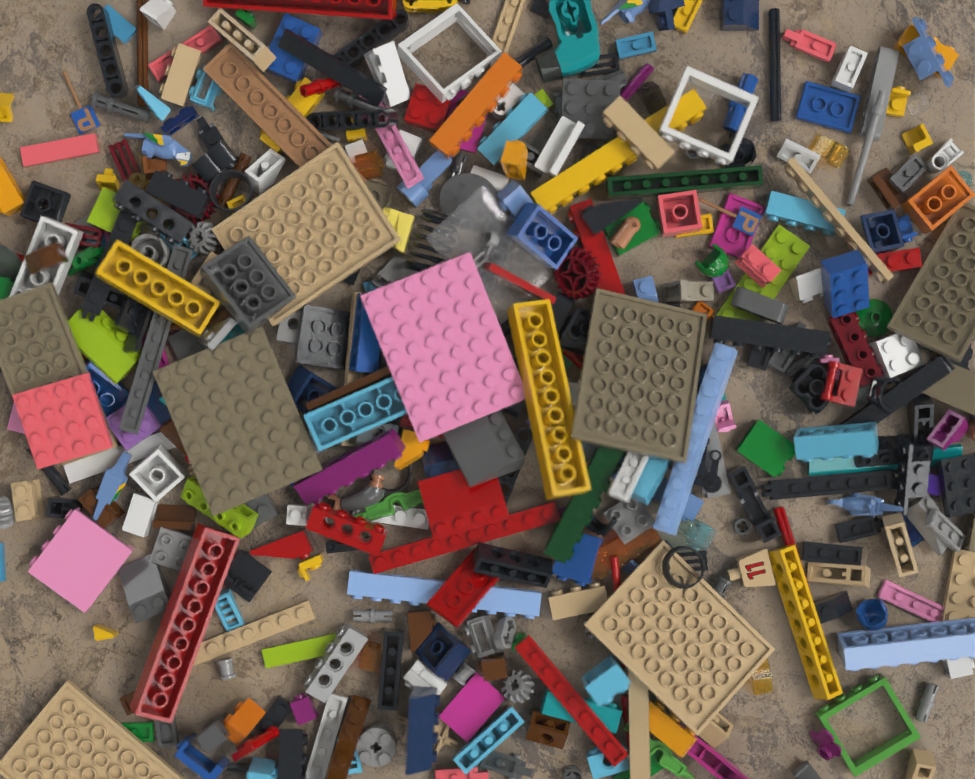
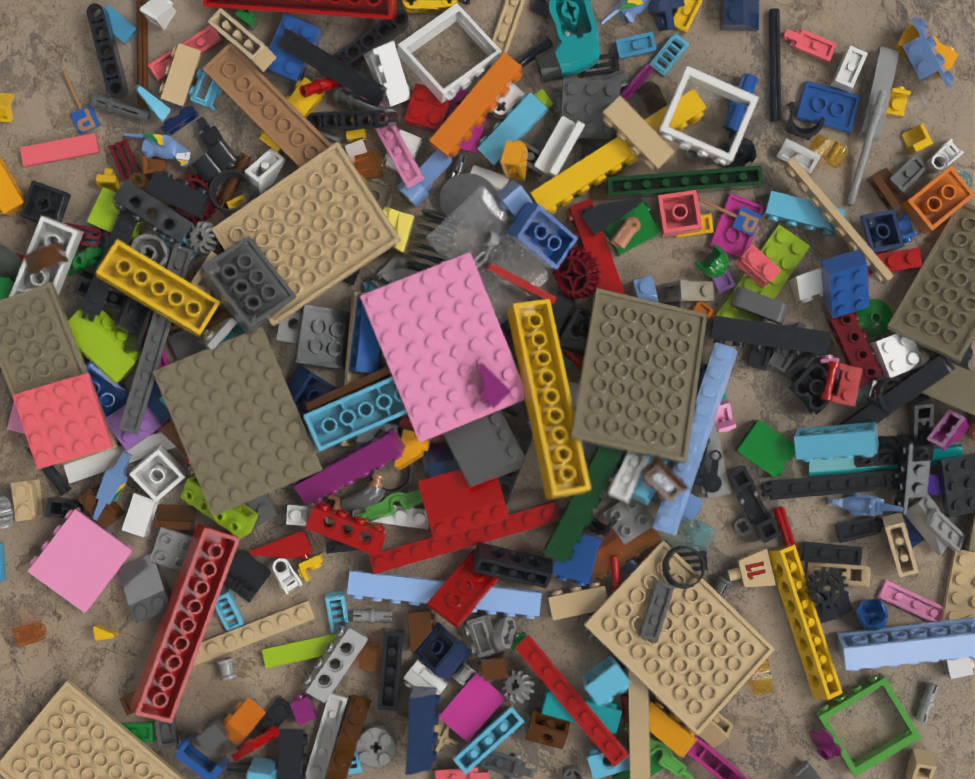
(30, 633): none -> clear orange brick
(286, 576): none -> white piece
(331, 596): none -> medium azure slope
(493, 389): none -> magenta arch
(656, 611): none -> dark grey tile
(663, 479): none -> reddish brown window
(679, 41): none -> medium azure slope
(801, 132): none -> black helmet
(825, 580): none -> black gear

